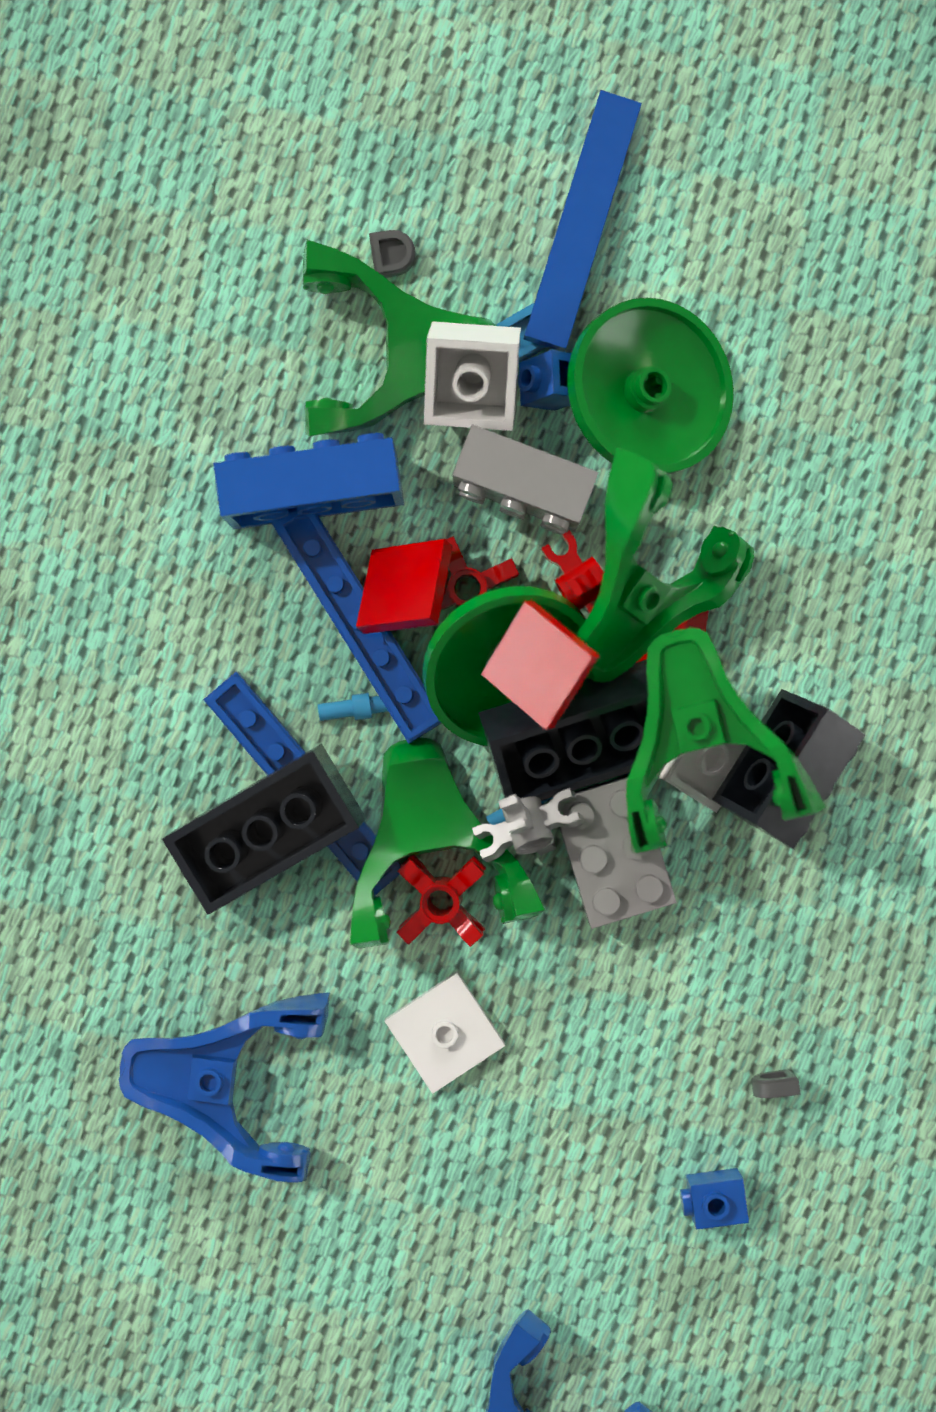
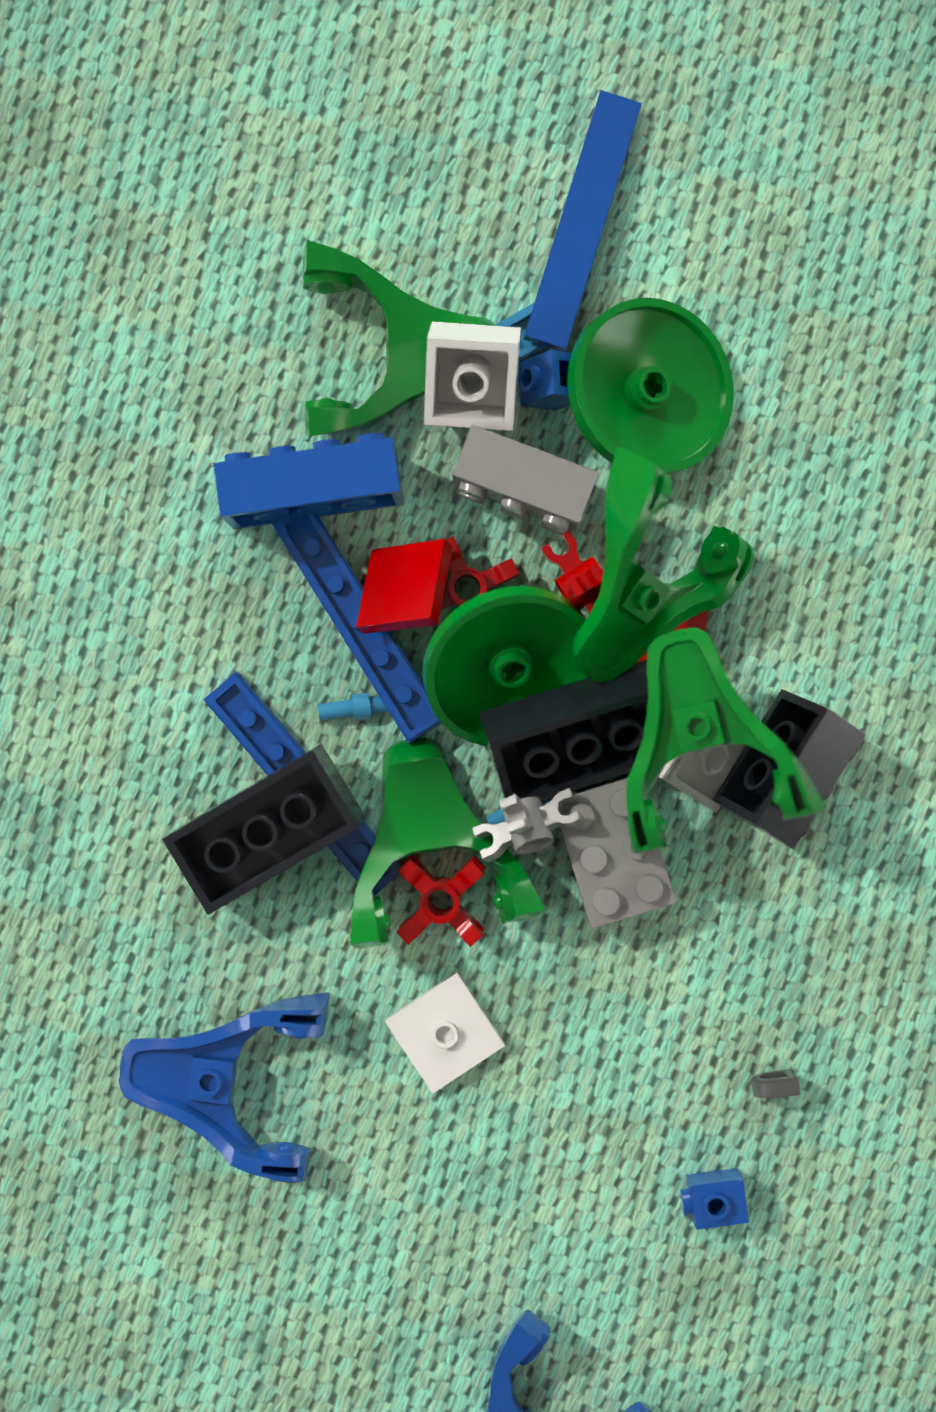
(392, 252): dark grey tile -> none
(539, 664): tile -> none

